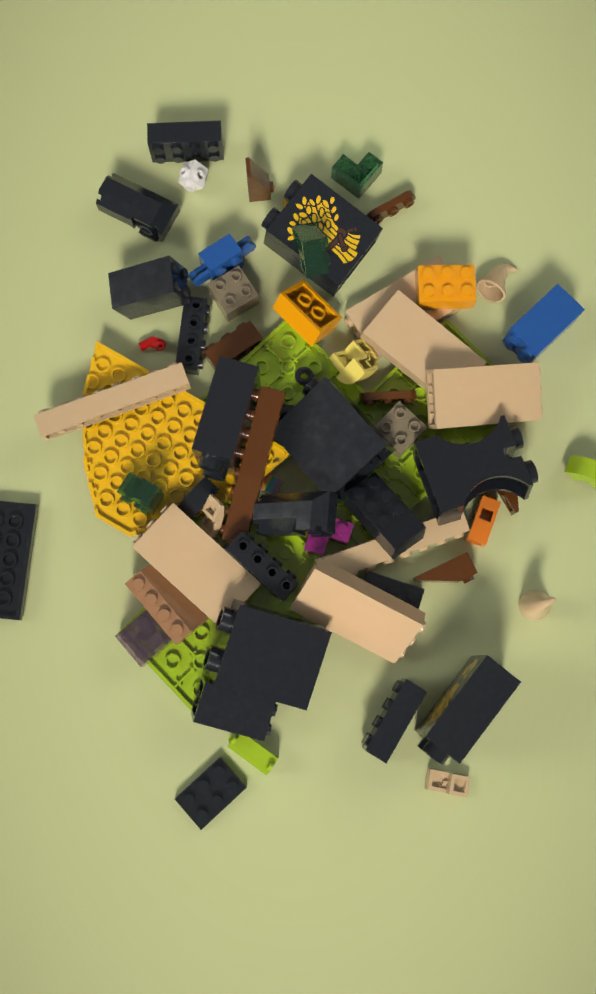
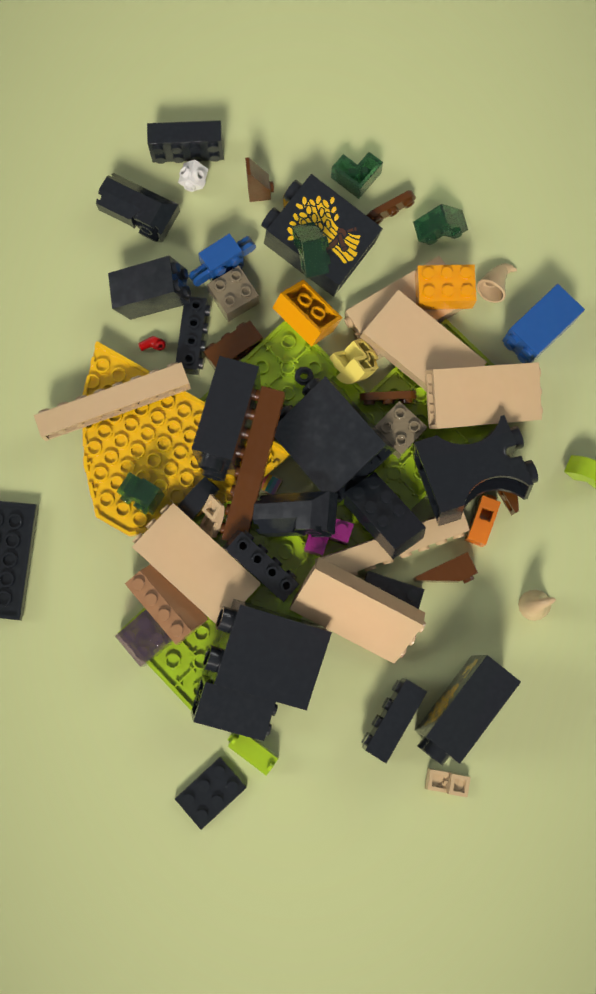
(440, 222): none -> clear green brick

